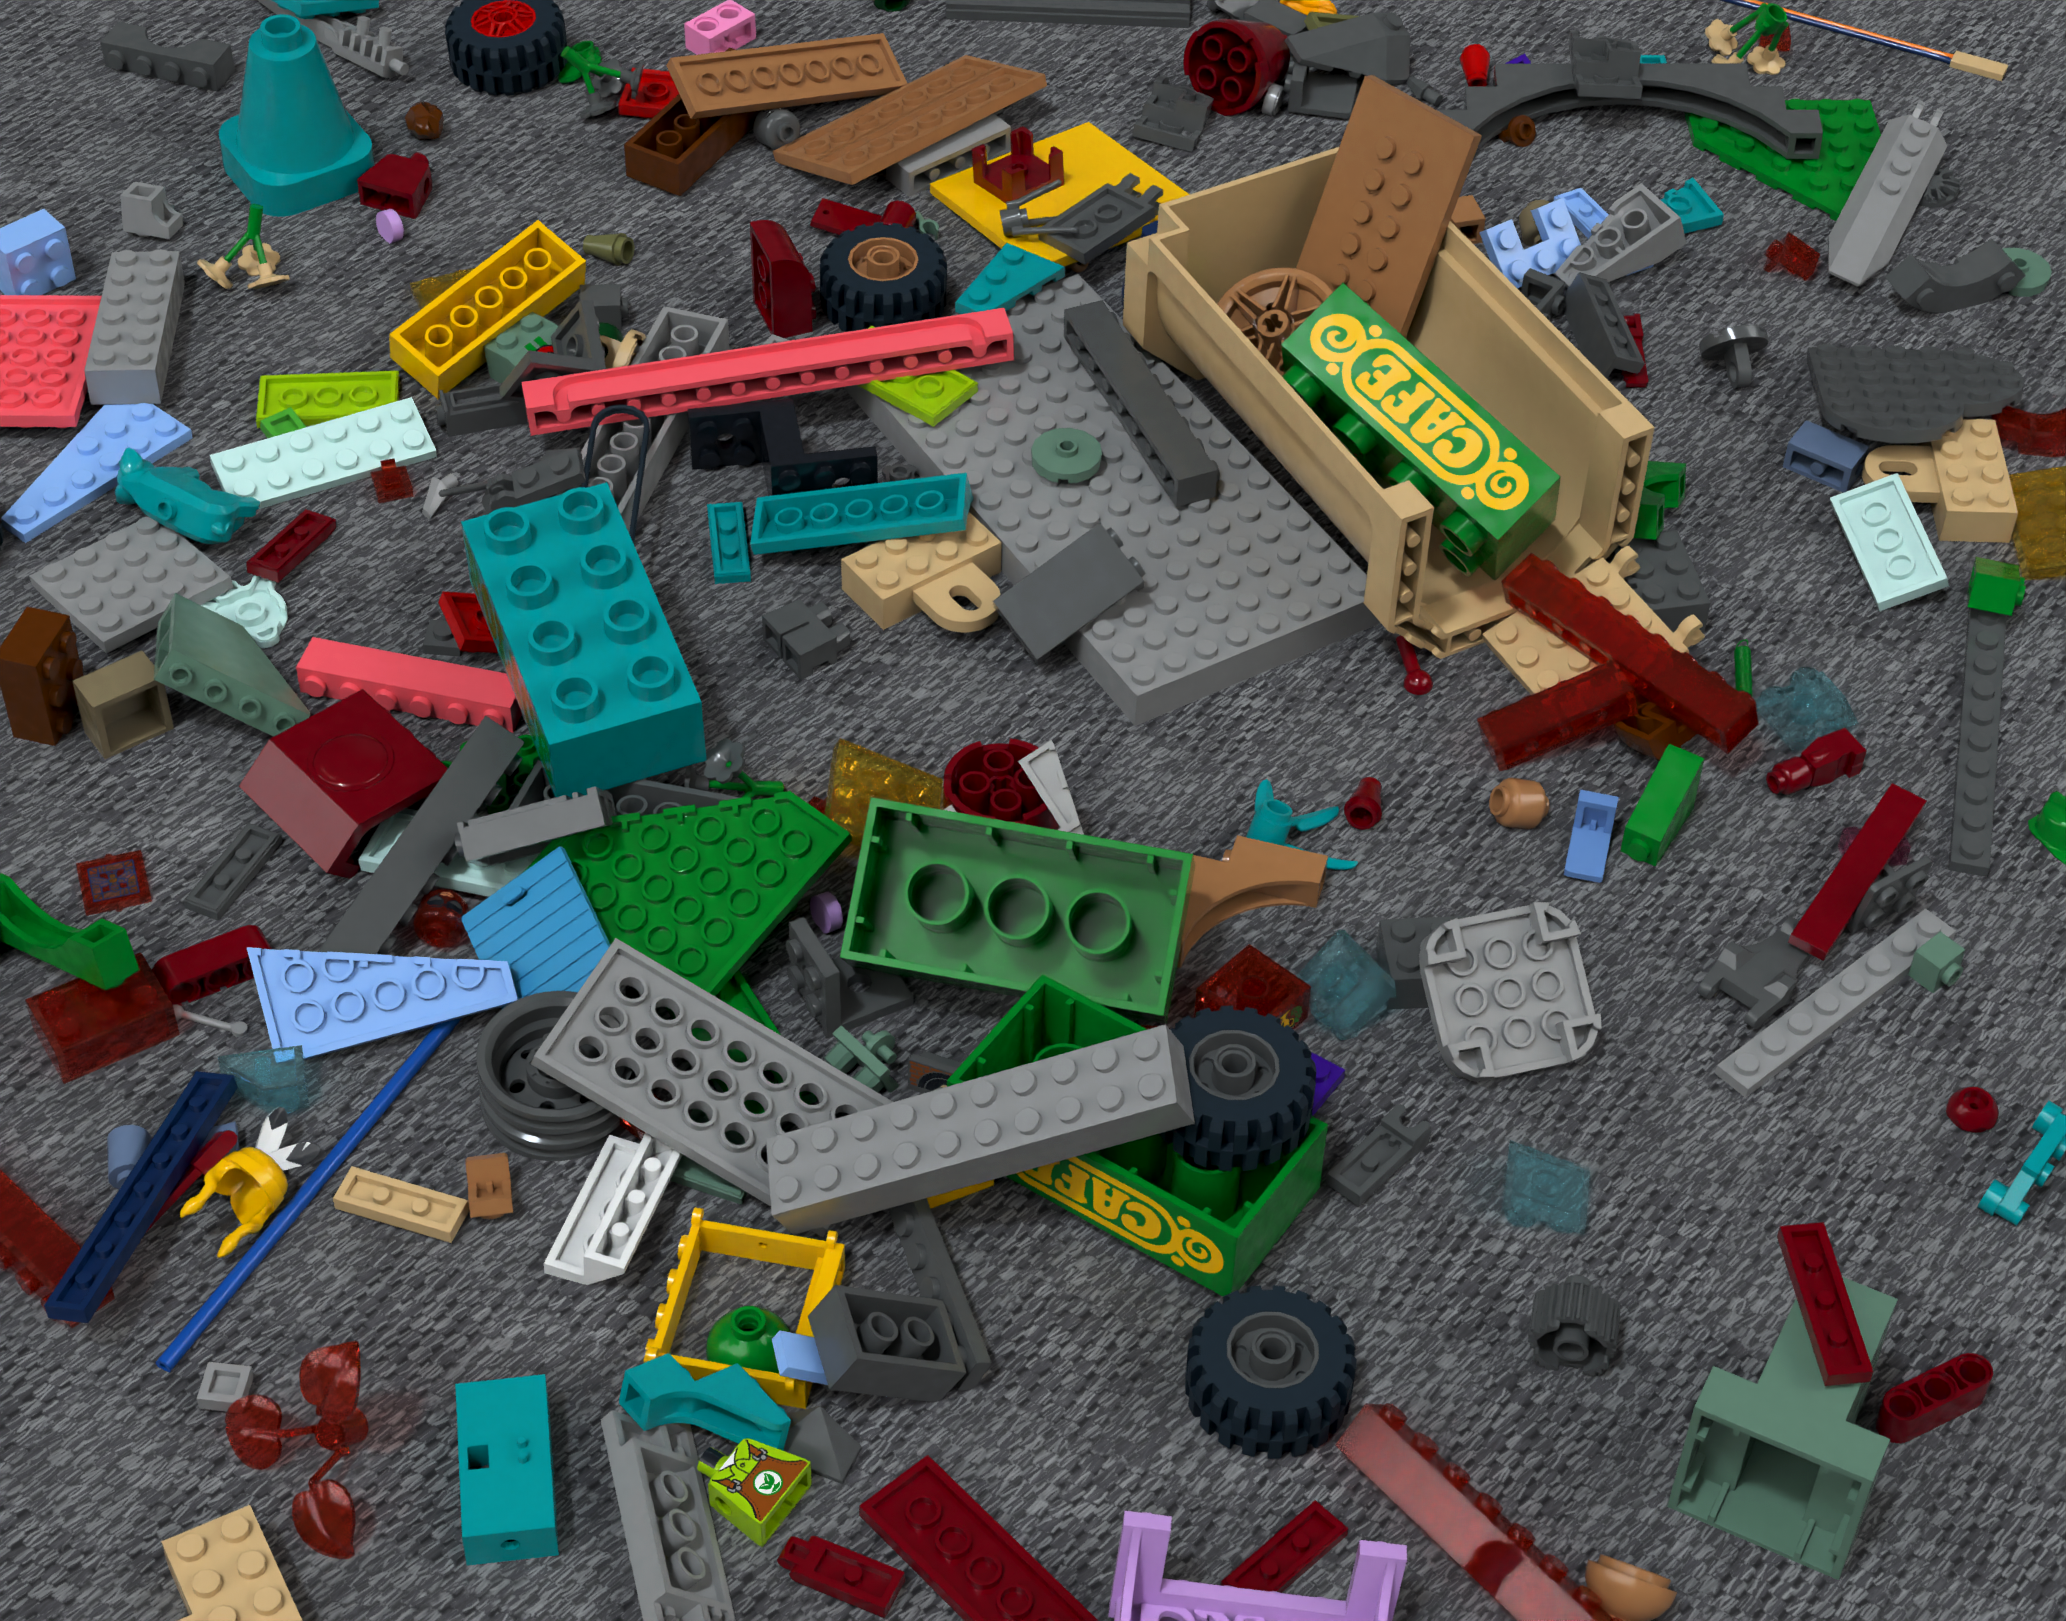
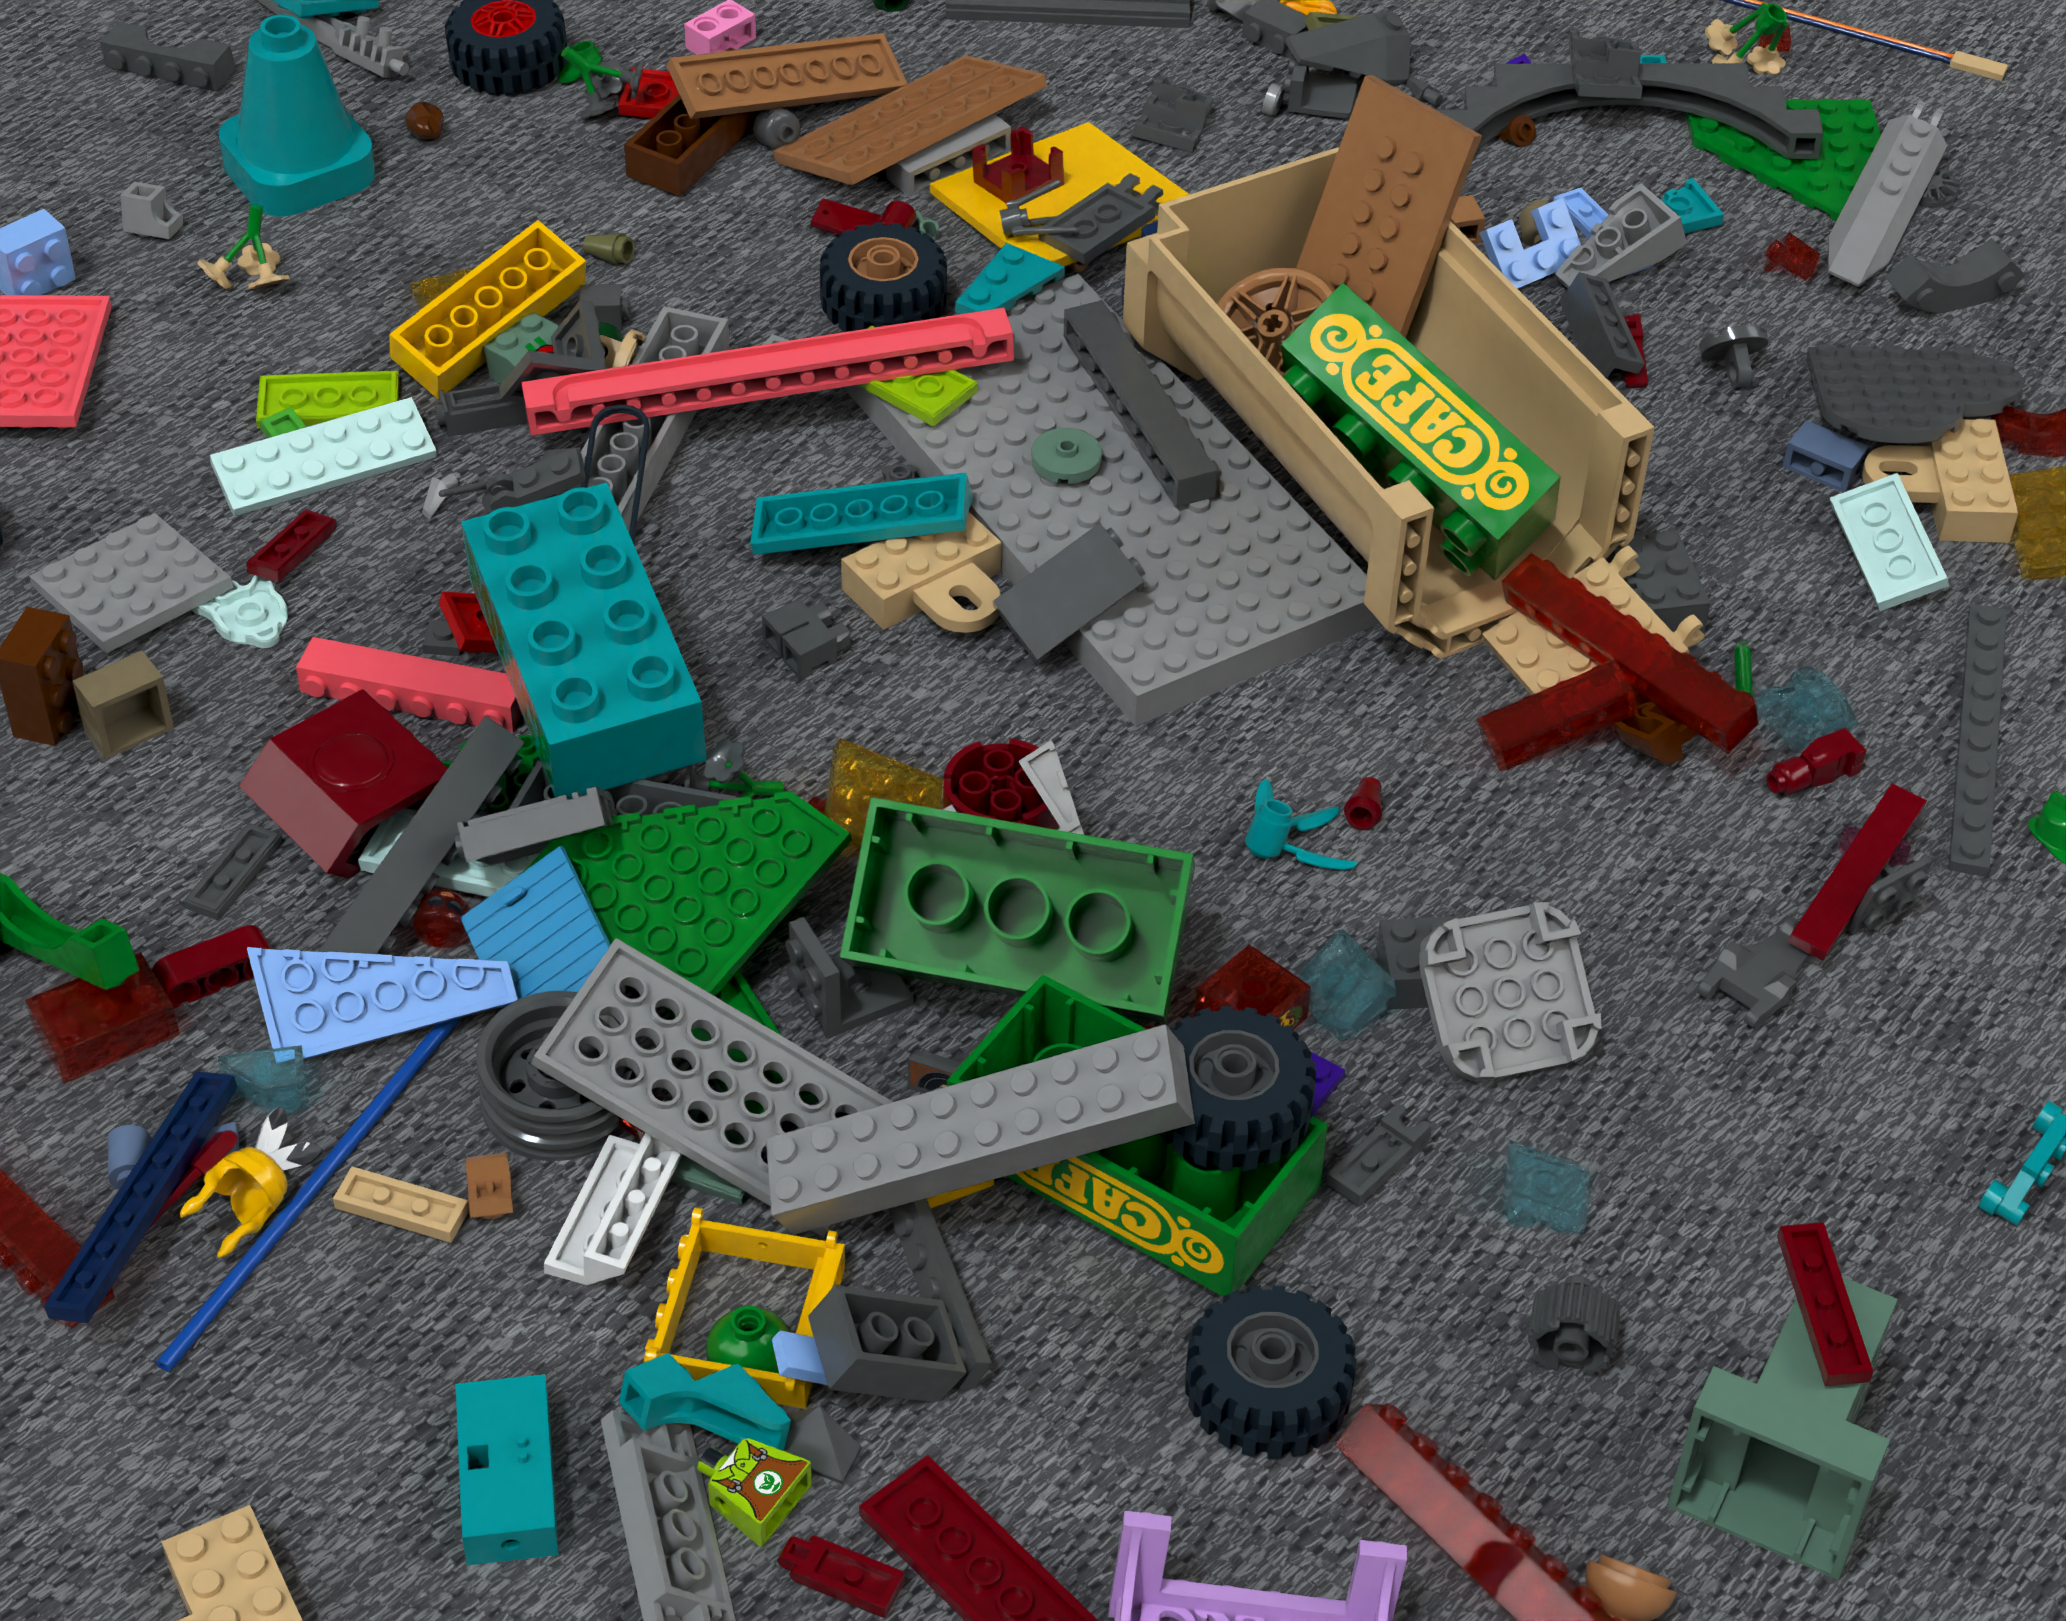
(91, 464): light blue wing -> none
(113, 882): clear red piece -> none
(135, 328): light grey brick -> none
(181, 500): teal animal -> none
(223, 668): sand green slope -> none
(224, 1385): light grey plate -> none
(238, 1028): light grey hinge -> none
(253, 1424): clear red plant -> none
(389, 225): lavender tile -> none
(391, 482): clear red tile -> none
(397, 184): dark red torso -> none
(728, 543): teal tile -> none
(771, 436): black bracket -> none
(780, 281): dark red brick -> none
(826, 912): lavender tile -> none
(877, 1048): sand green hips -> none
(1235, 62): dark red cone -> none
(1247, 879): medium nougat arch -> none
(1289, 1551): dark red tile -> none
(1416, 680): dark red bar -> none
(1475, 64): red cone -> none
(1519, 803): medium nougat head -> none
(1544, 292): dark grey bracket -> none
(1590, 836): medium blue bracket -> none
(1662, 489): green arch -> none
(1663, 805): green slope -> none
(1829, 1006): light grey plate -> none
(1934, 1397): dark red beam -> none
(1937, 963): sand green plate -> none
(1972, 1109): dark red plate -> none
(1995, 586): green brick -> none
(2036, 271): sand green plate -> none

